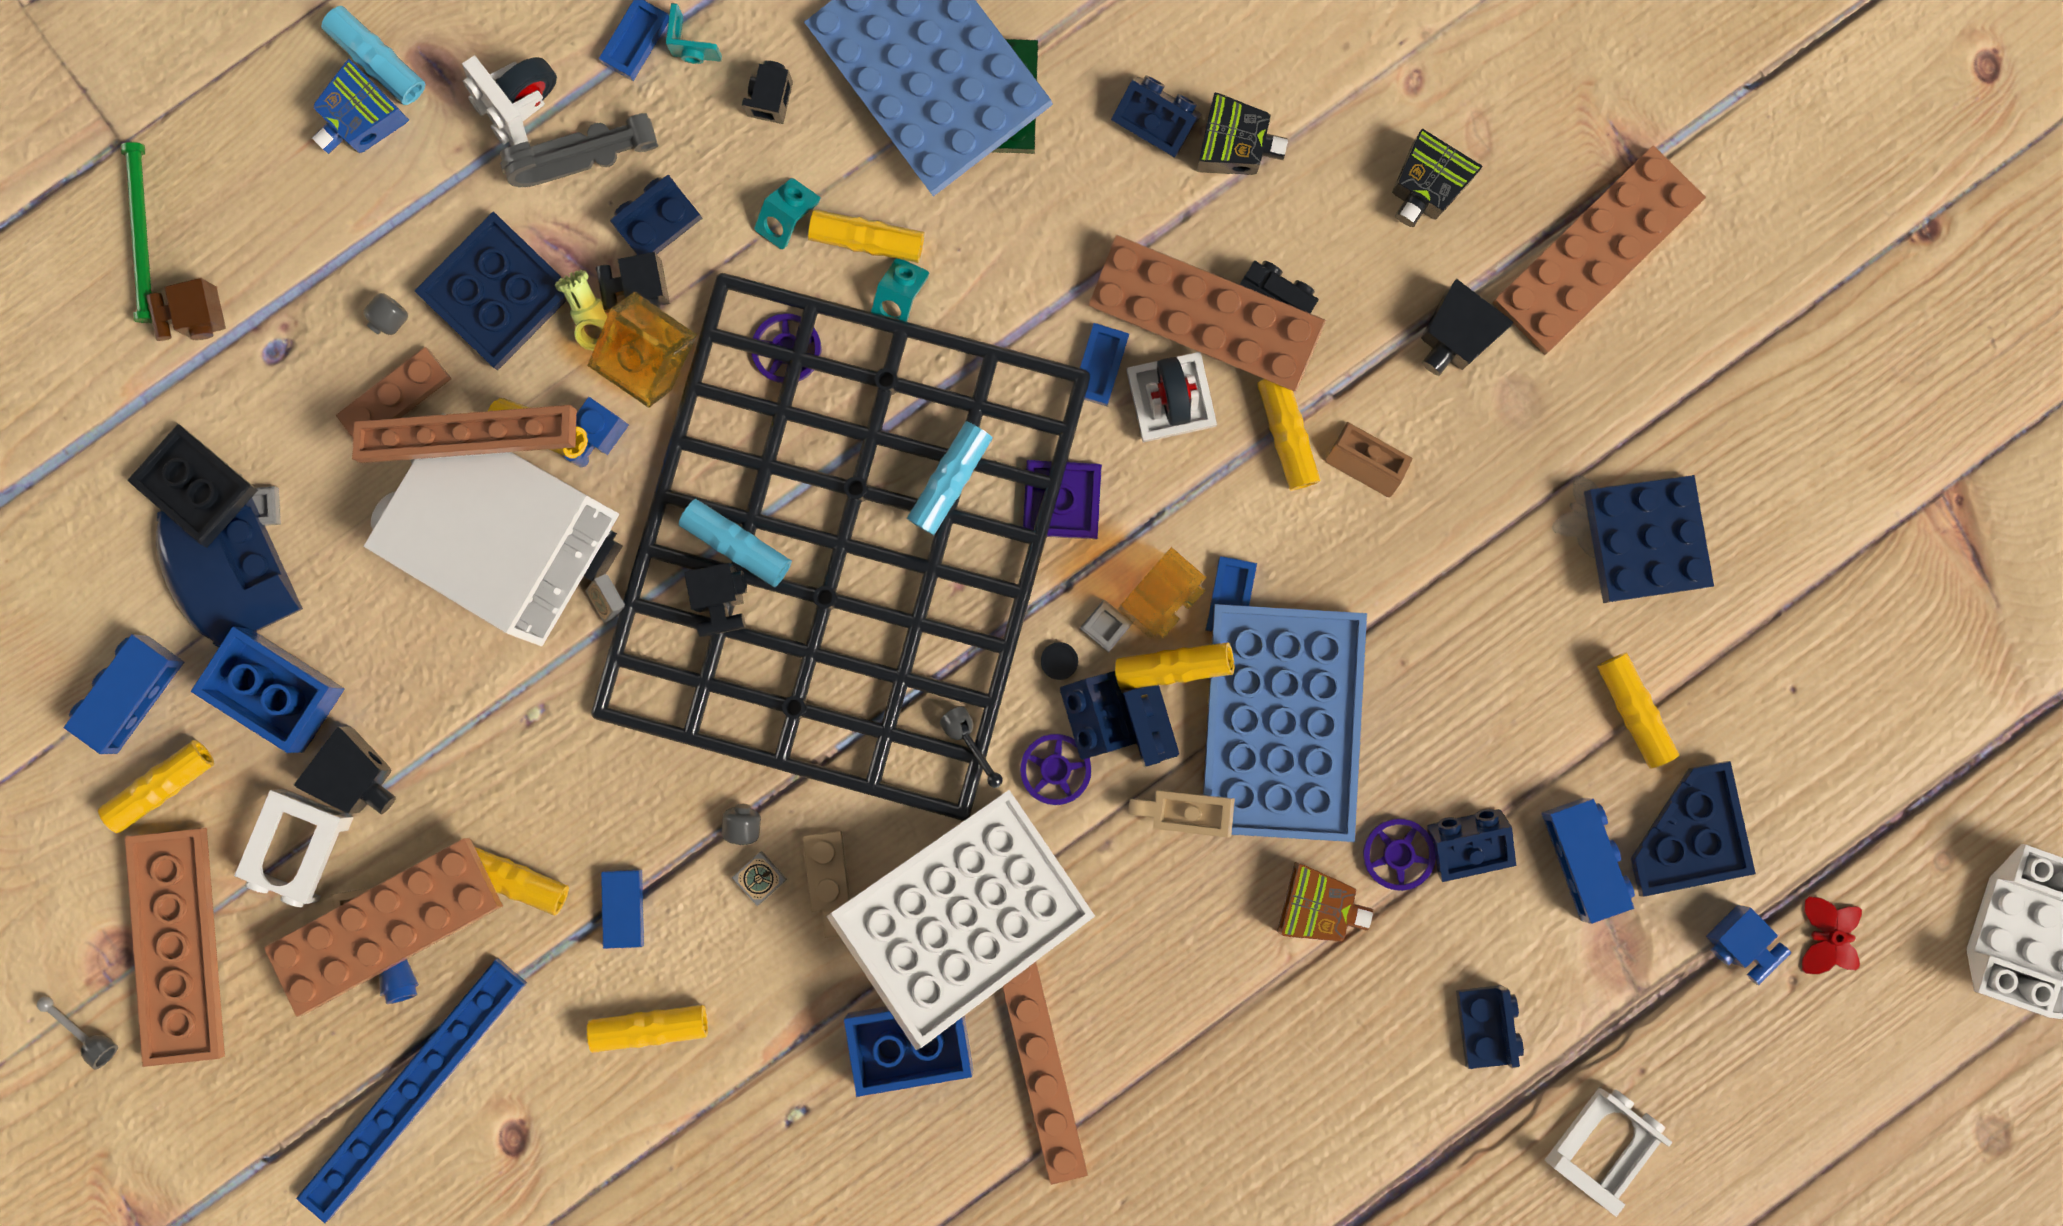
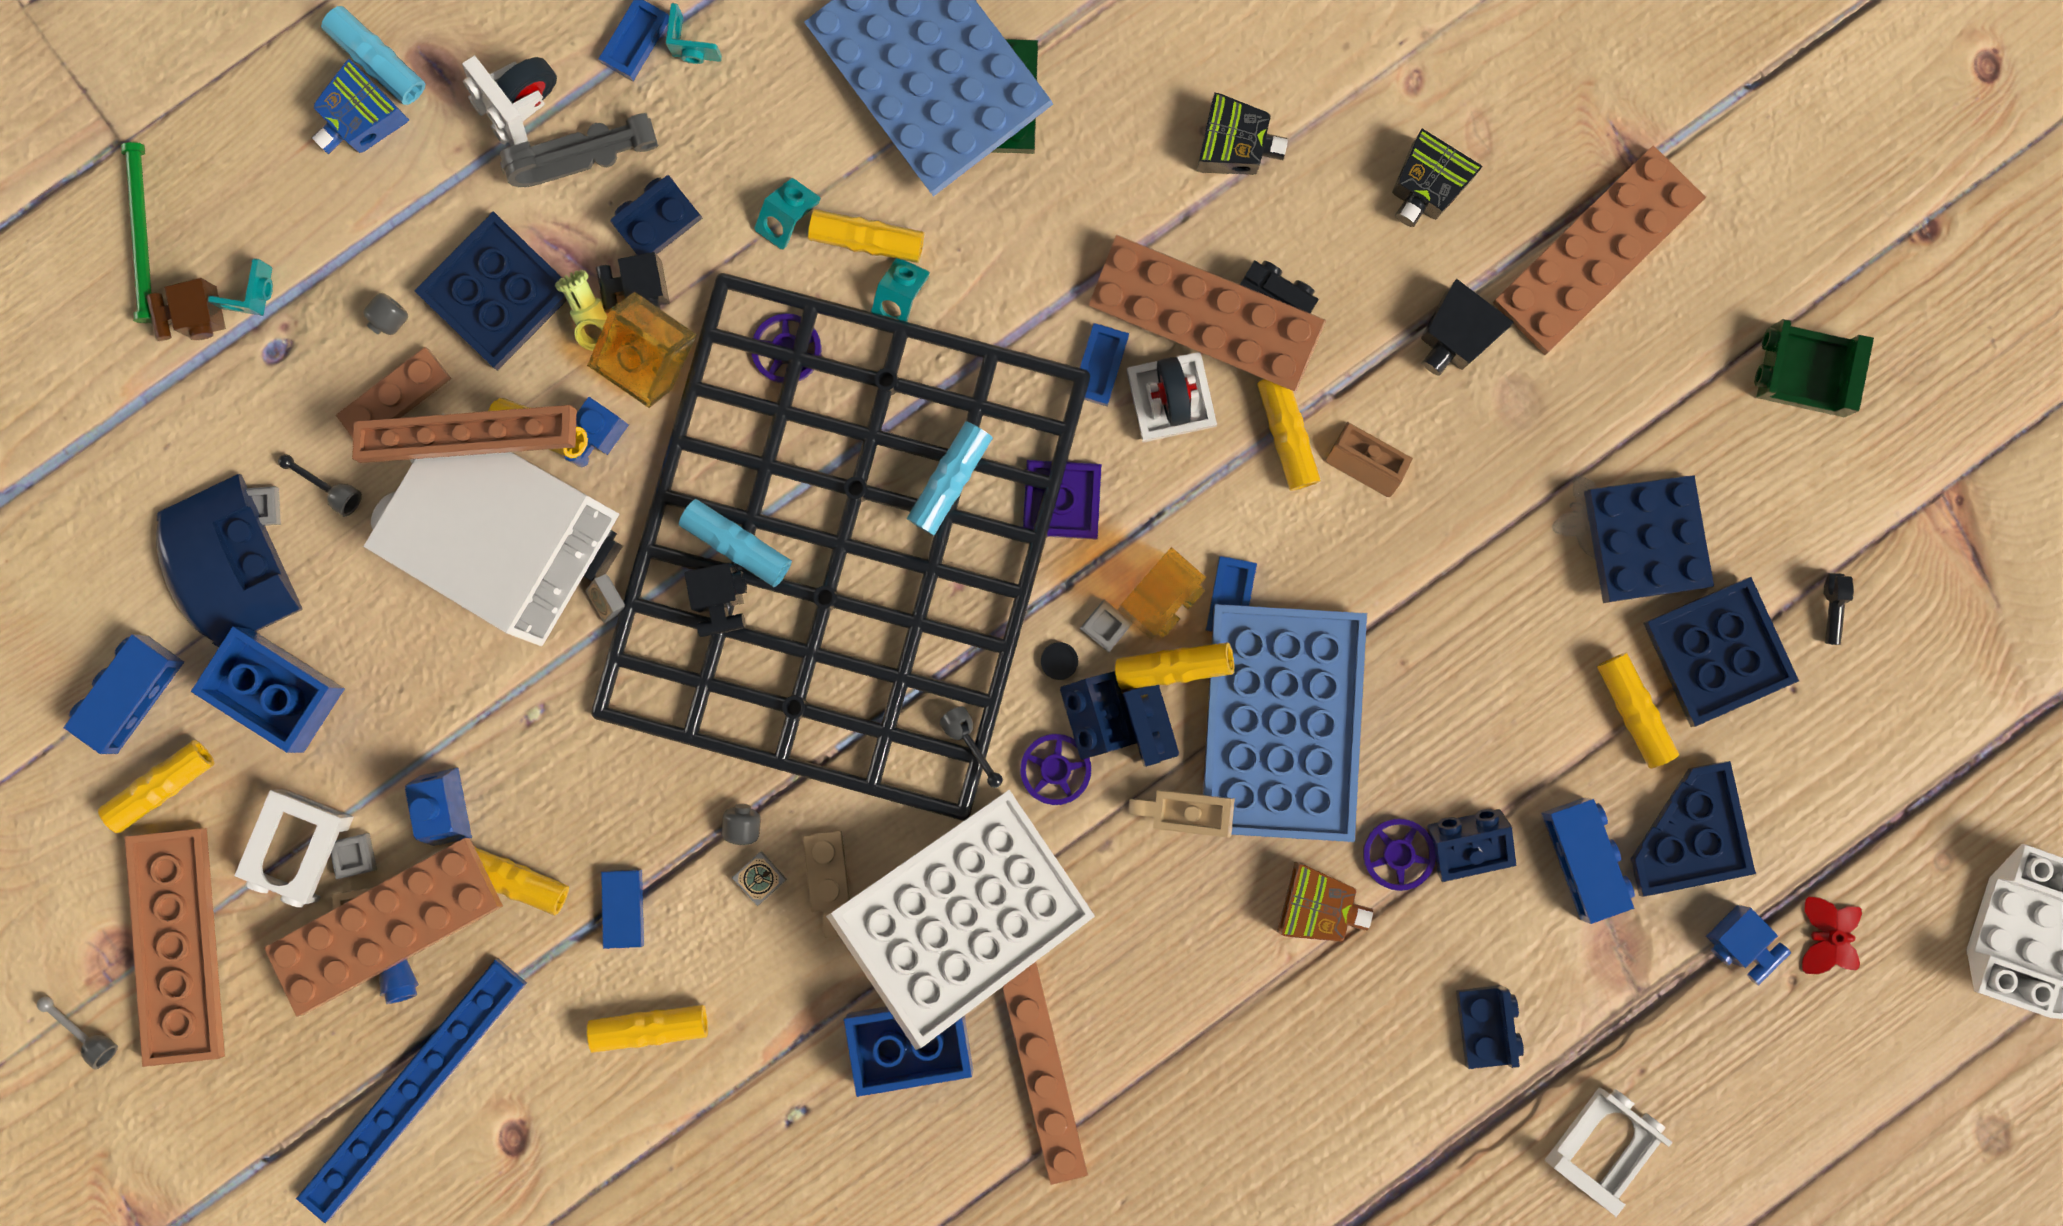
(192, 485): black tile -> none
(258, 291): none -> teal bracket
(341, 497): none -> dark grey hinge
(348, 774): black torso -> none
(353, 856): none -> light grey tile
(438, 808): none -> blue torso
(769, 92): black brick -> none
(1156, 115): dark blue bracket -> none
(1721, 652): none -> dark blue plate
(1813, 369): none -> dark green panel
(1838, 591): none -> black bar

